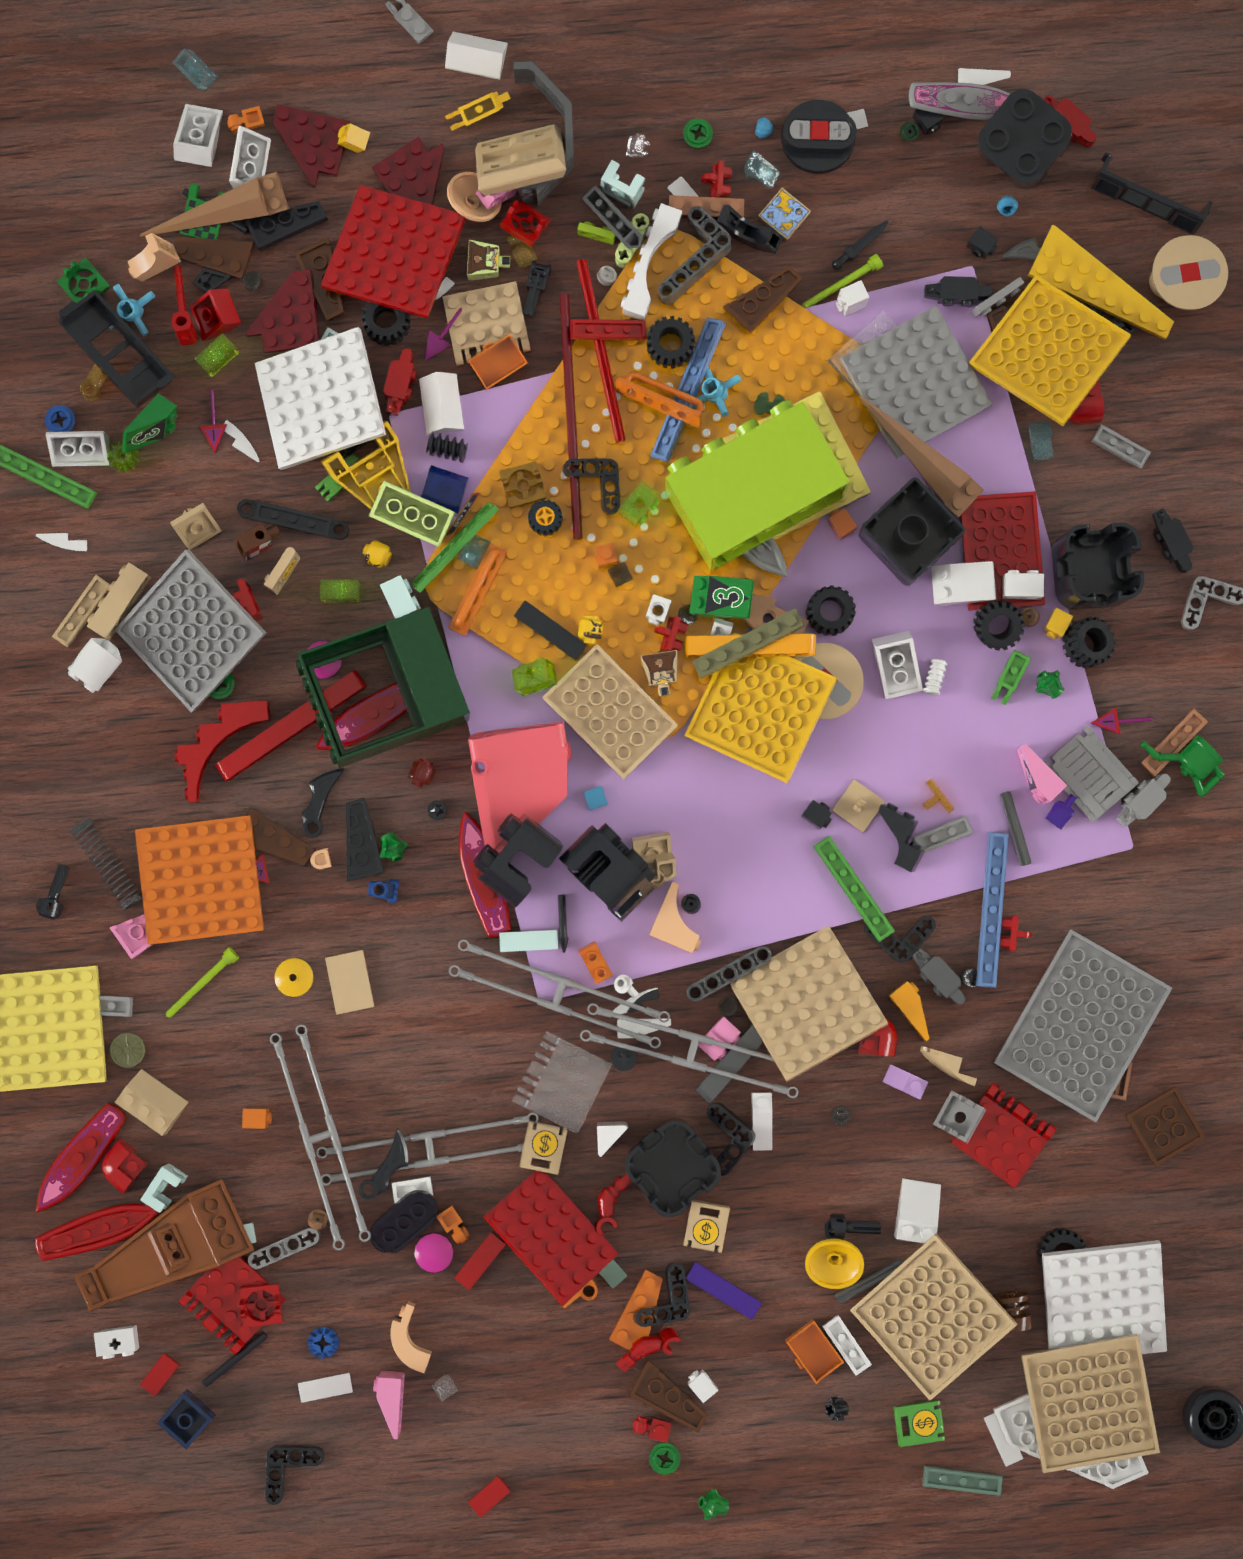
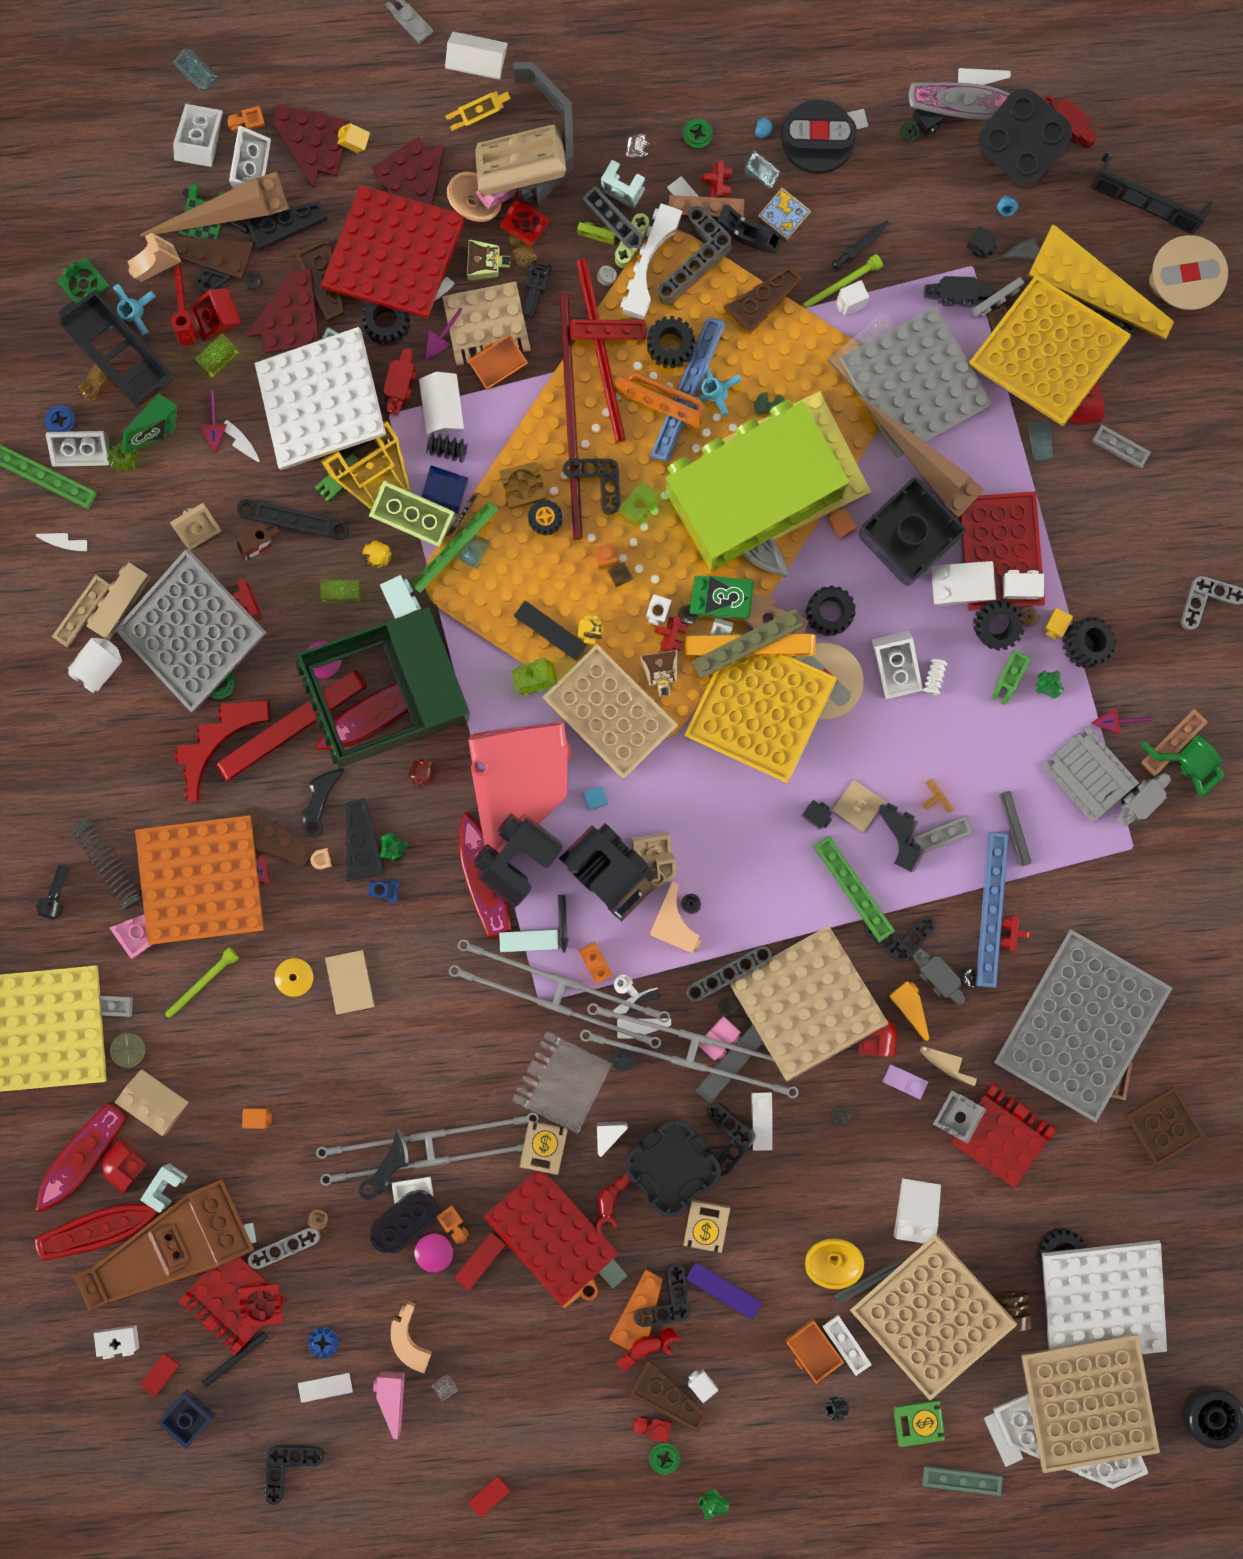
(282, 571): tan container -> none
(331, 1132): light grey bar -> none
(437, 810): black tile -> none
(466, 605): orange piece -> none
(840, 1227): black piece -> none
(1040, 778): bright pink slope -> none
(1061, 812): dark purple piece -> none
(1095, 566): black piece -> none
(1173, 540): black hinge -> none

